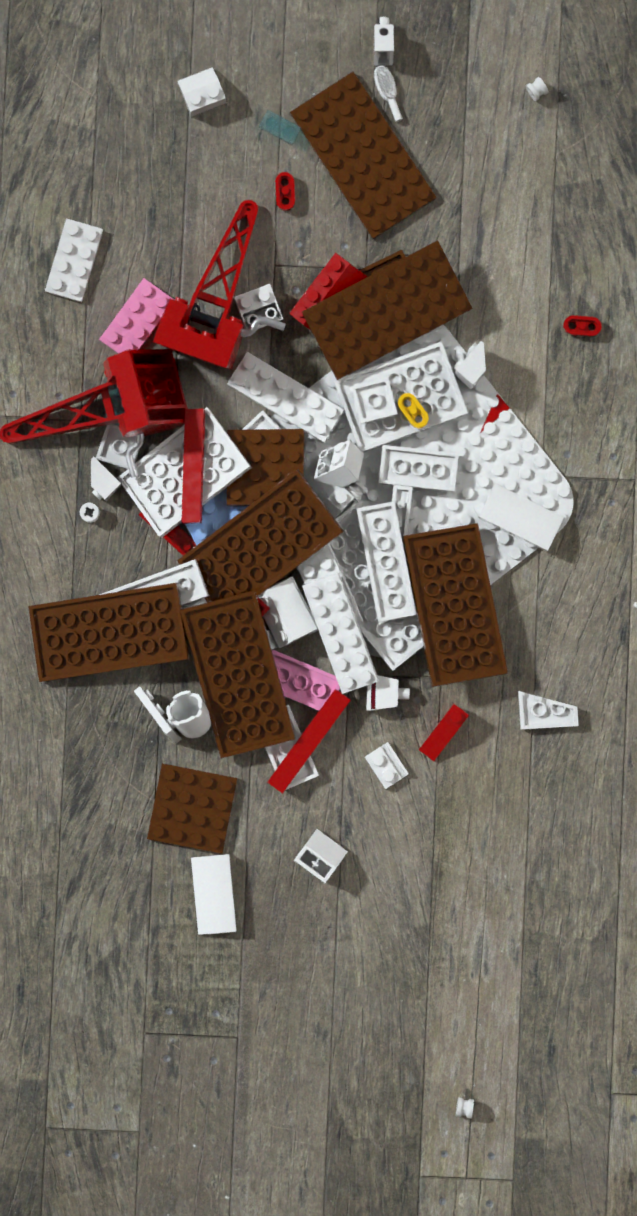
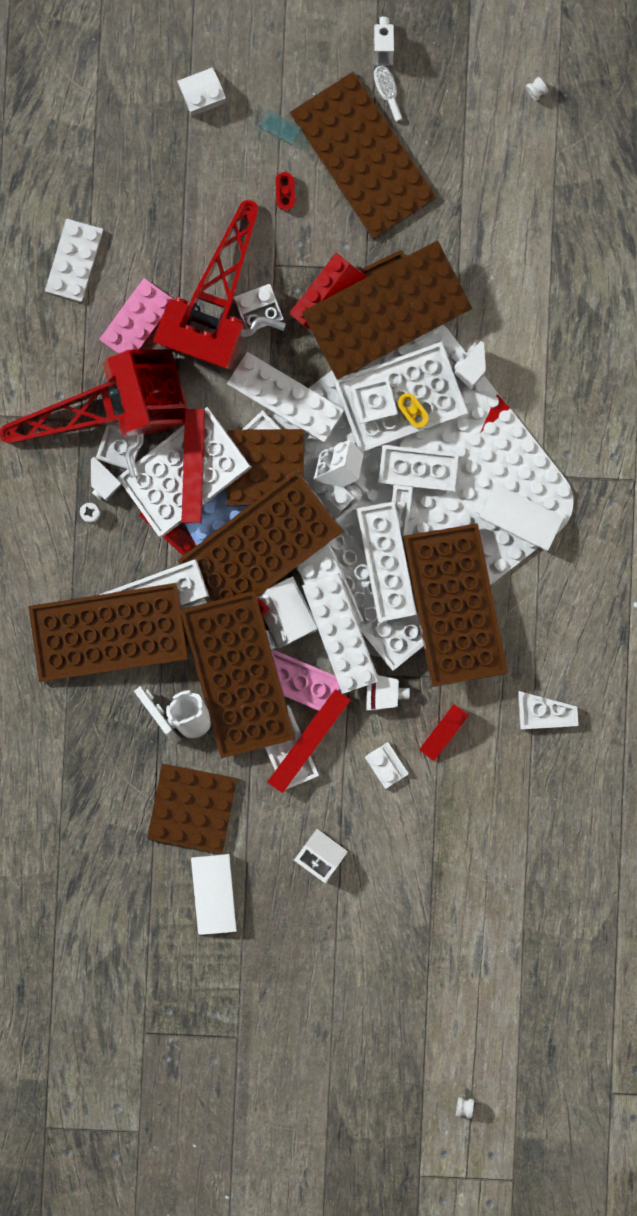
(582, 326): red plate -> none

